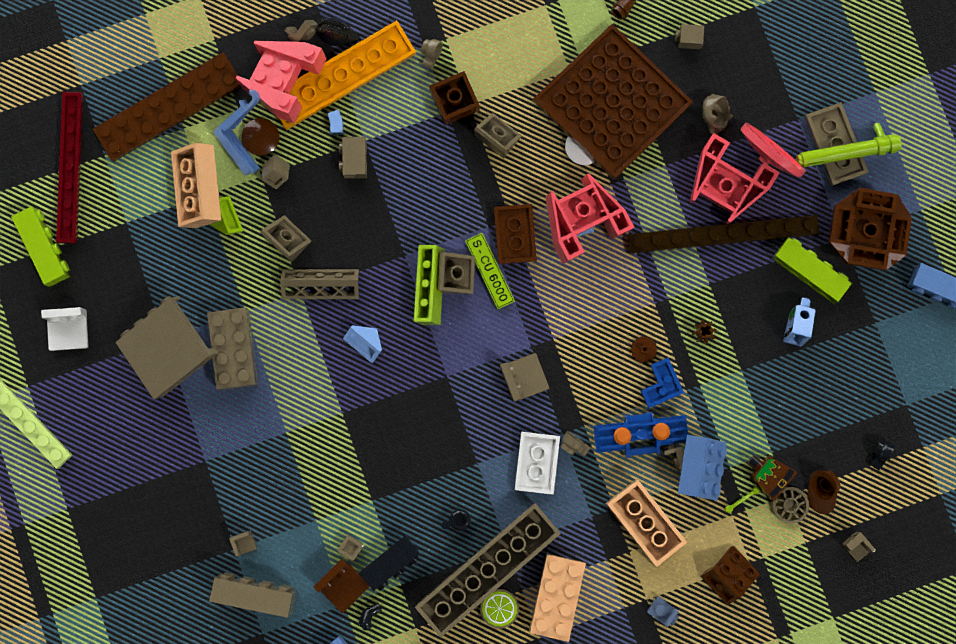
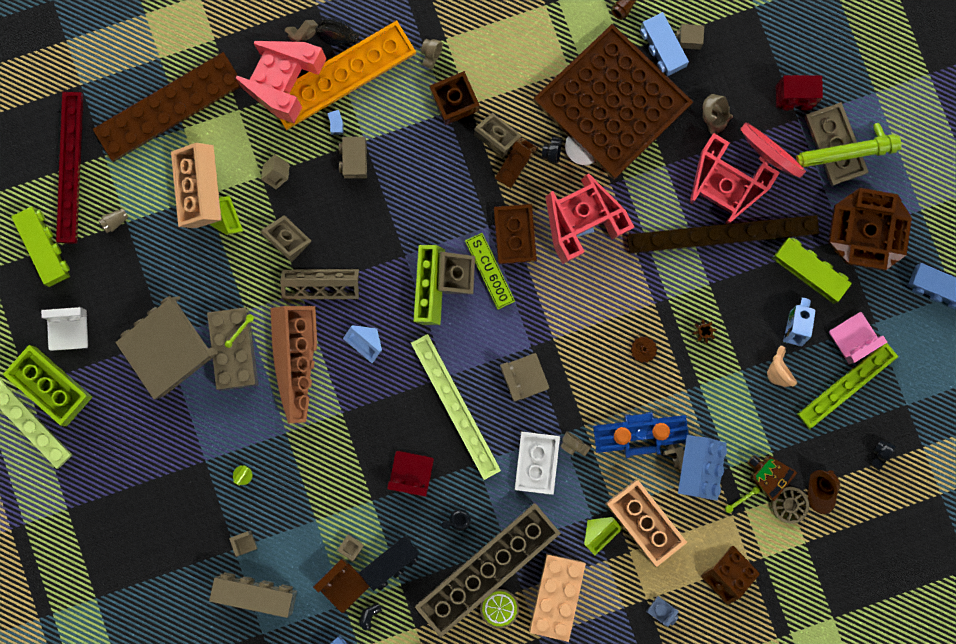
(47, 385): none -> lime brick
(113, 220): none -> dark tan cone
(230, 140): medium blue hinge -> none
(242, 475): none -> lime plate
(249, 318): none -> lime hinge
(260, 136): reddish brown dish -> none
(293, 351): none -> nougat wedge
(411, 473): none -> dark red bracket
(455, 407): none -> yellowish green plate
(516, 162): none -> reddish brown bracket
(553, 150): none -> black piece
(600, 533): none -> lime slope
(663, 44): none -> light blue brick
(667, 386): blue plate -> none
(778, 372): none -> light nougat hat
(799, 92): none -> dark red brick
(847, 385): none -> lime tile
(856, 338): none -> bright pink bracket
(858, 546): dark tan panel -> none

